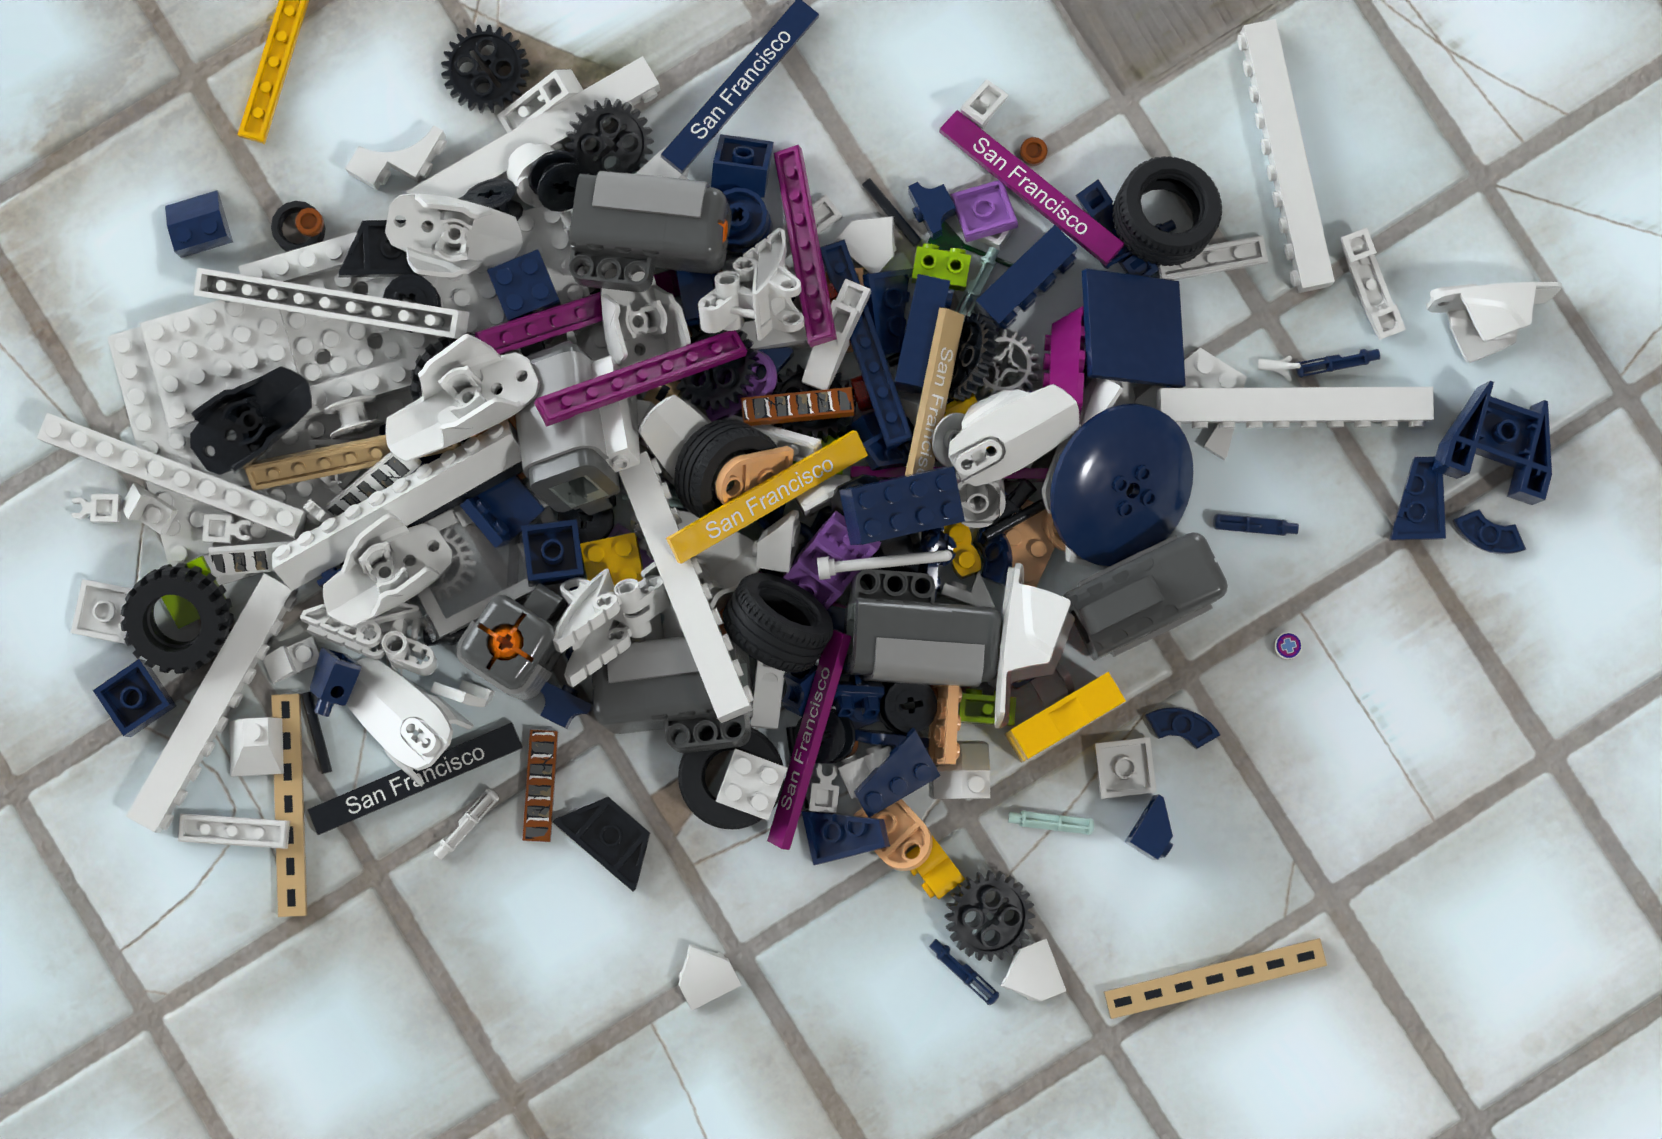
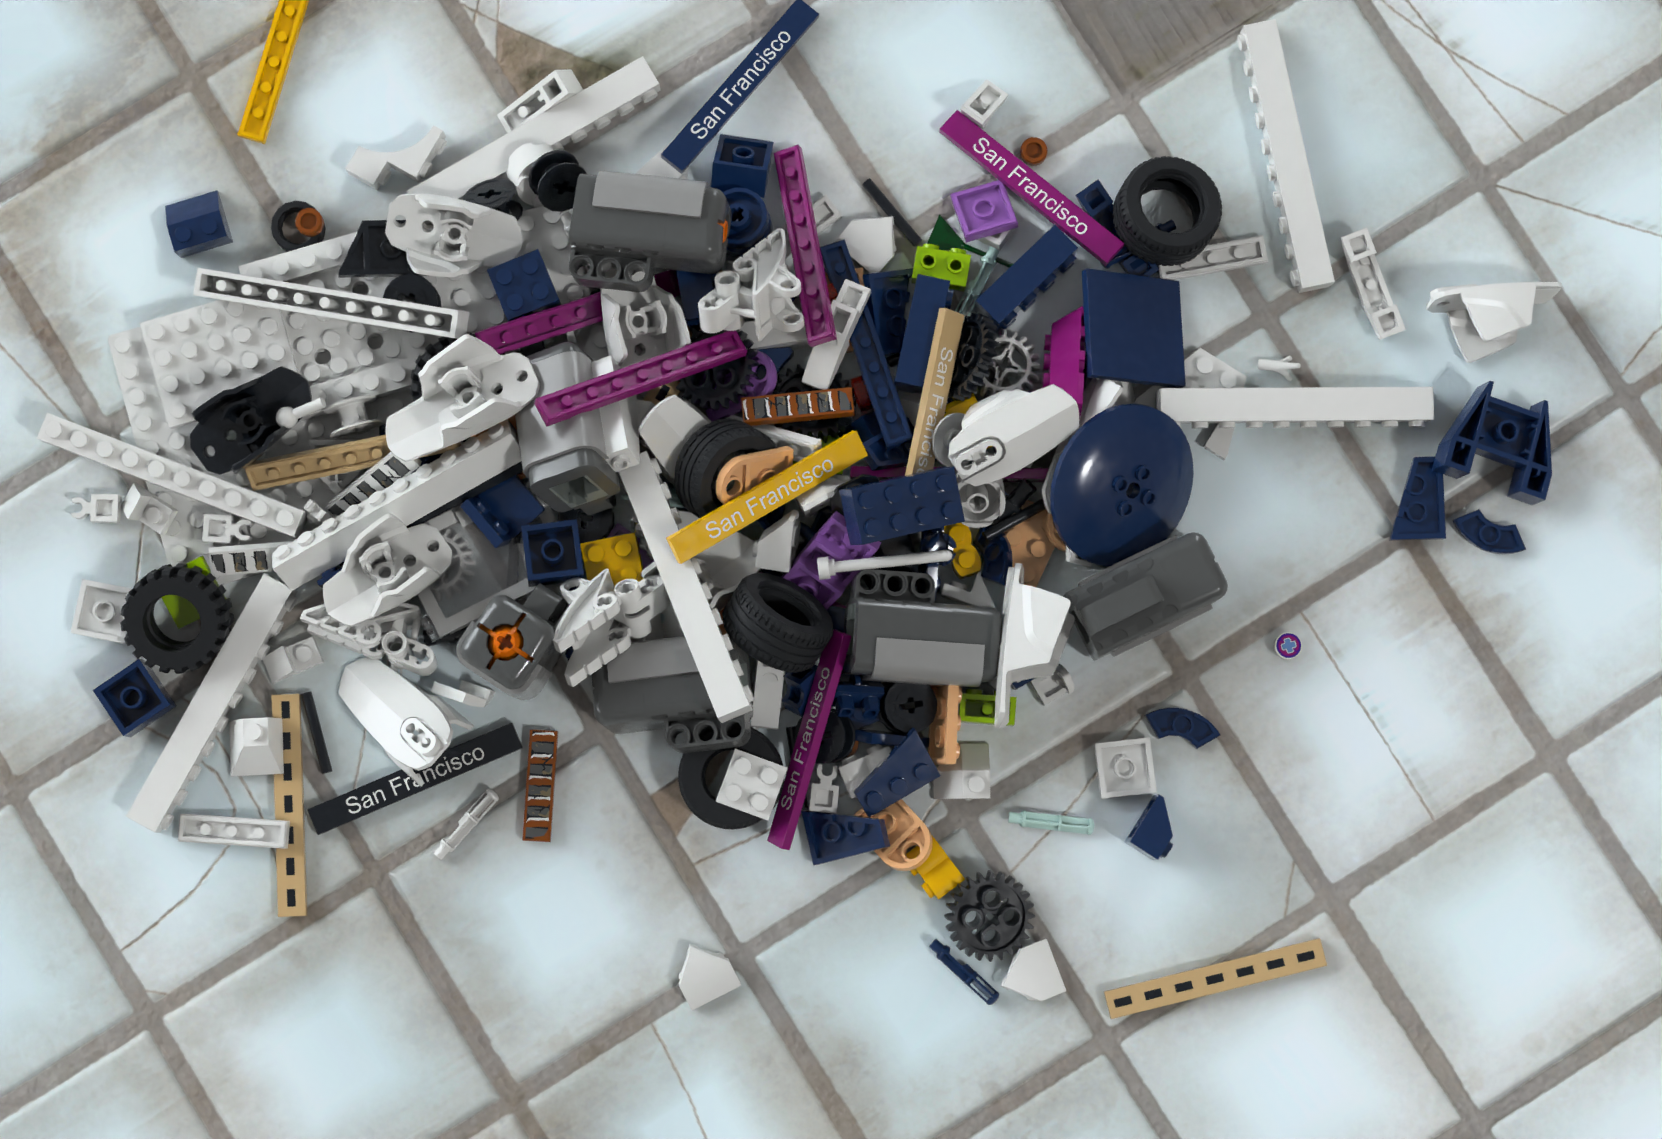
(289, 417): none -> white bar
(333, 680): dark blue torso -> none
(466, 83): black gear -> none
(563, 705): dark blue brick -> none
(591, 126): black gear -> none
(609, 837): black wing -> none
(931, 207): dark blue brick -> none
(1065, 717): yellow tile -> none
(1254, 525): dark blue piece -> none
(1337, 362): dark blue piece -> none

